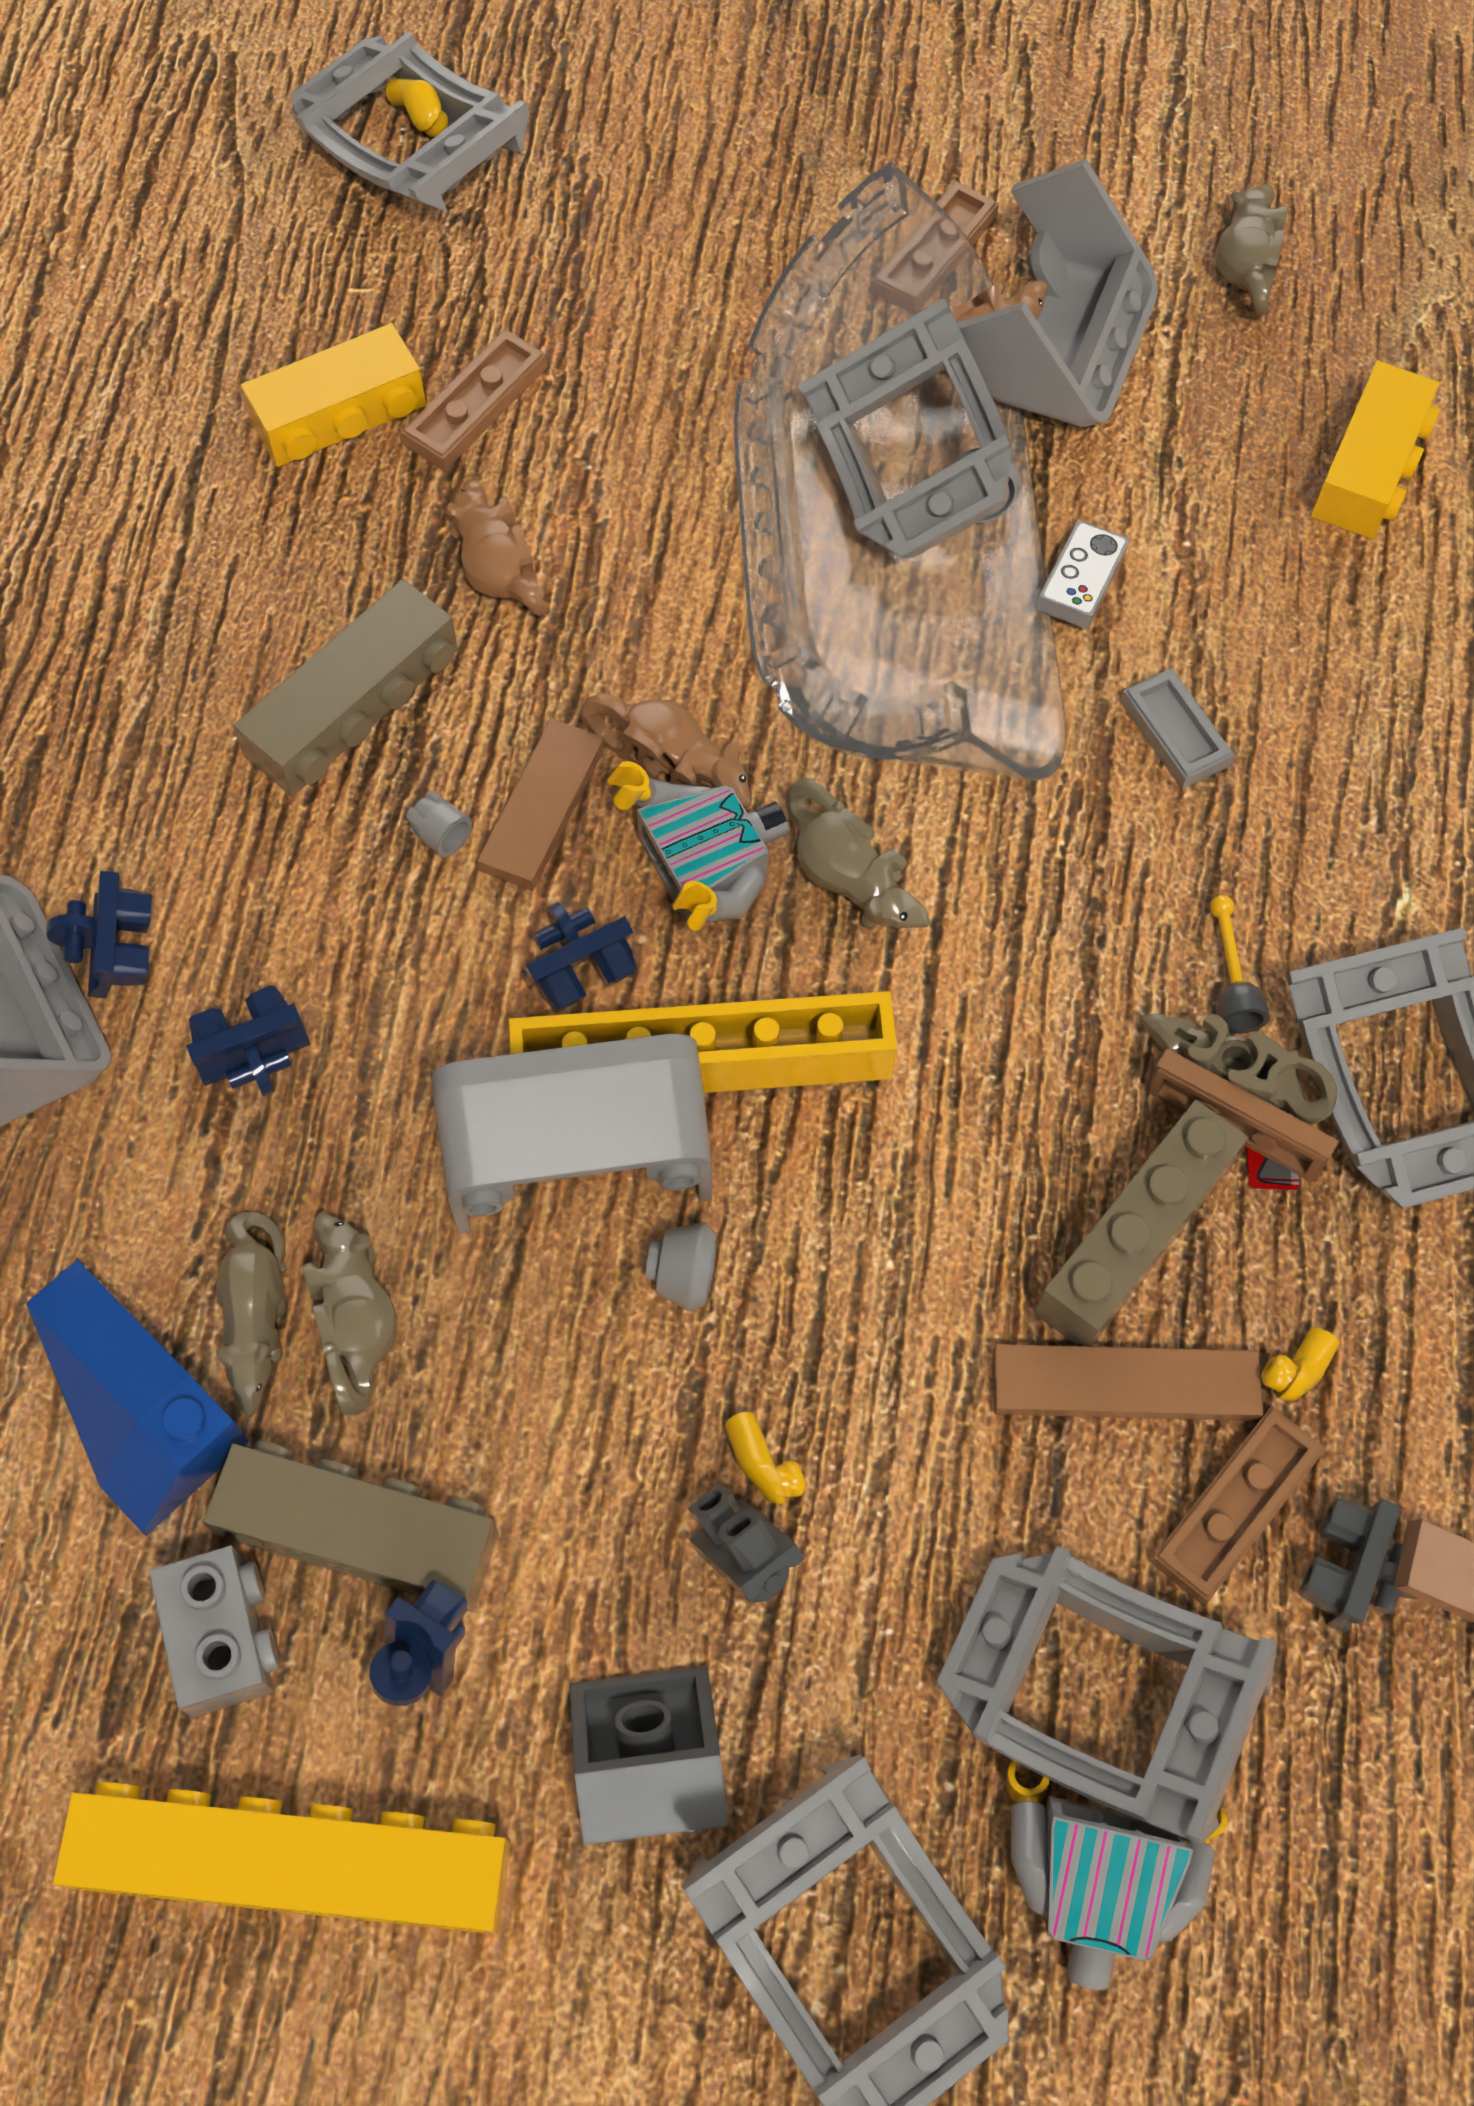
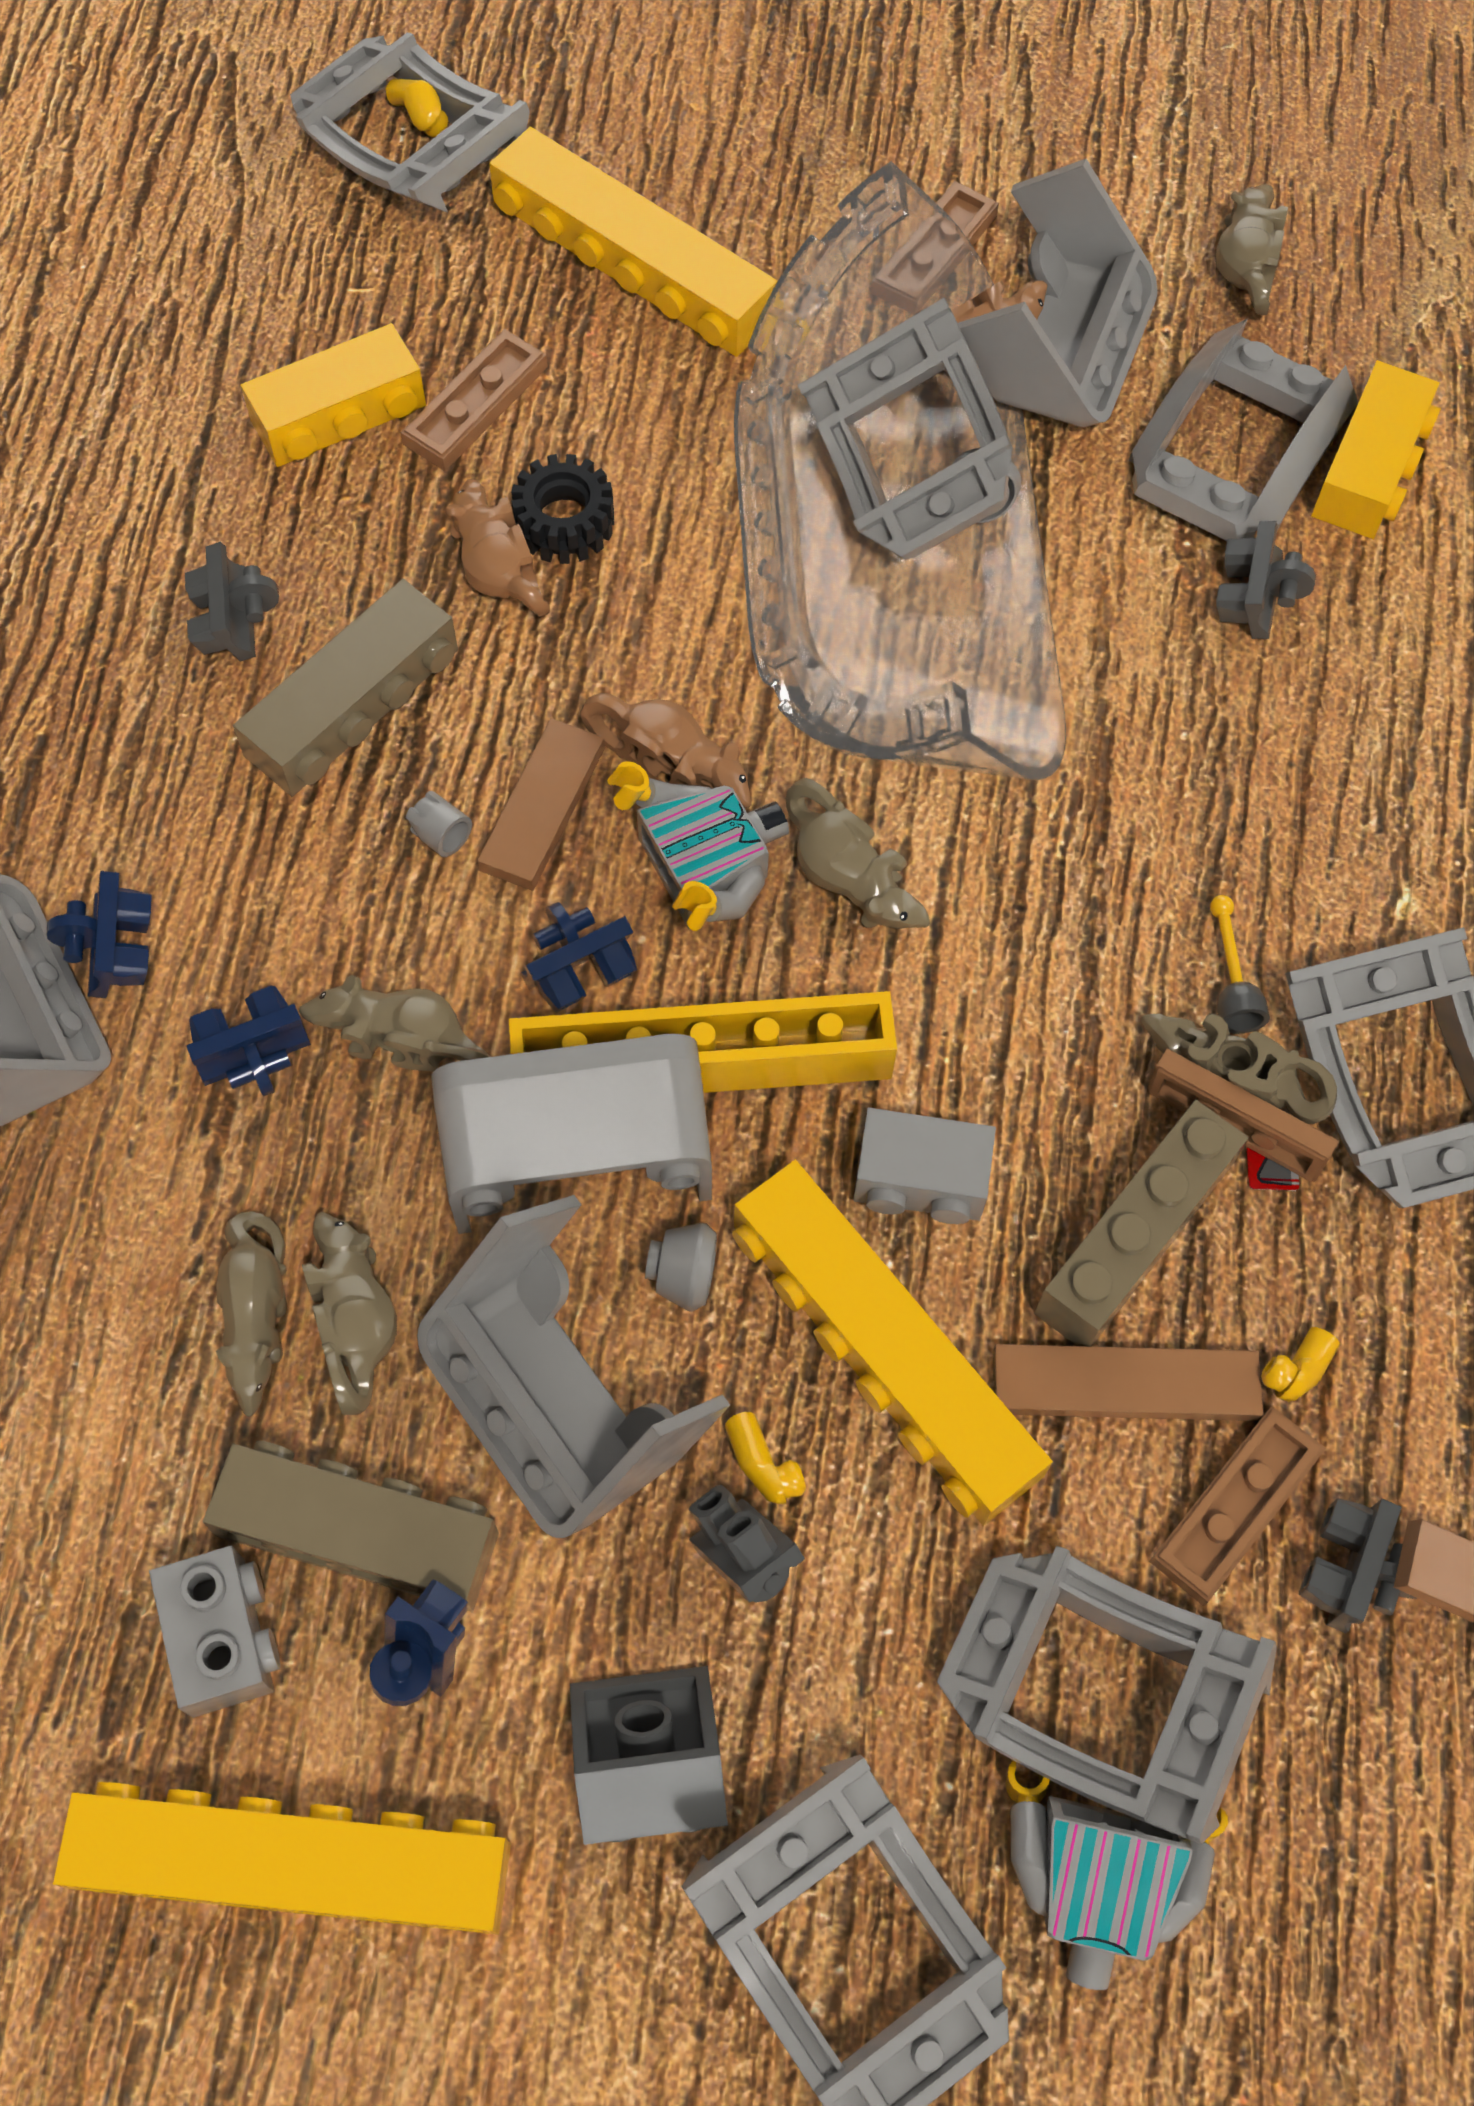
(134, 1406): blue wedge -> none
(235, 602): none -> dark grey hips
(410, 1023): none -> dark tan animal
(531, 1389): none -> light grey windscreen
(557, 483): none -> black tyre
(631, 240): none -> yellow brick
(889, 1343): none -> yellow brick
(924, 1166): none -> light grey brick
(1082, 574): tile -> none
(1177, 728): light grey tile -> none
(1268, 579): none -> dark grey hips
(1269, 378): none -> light grey wedge

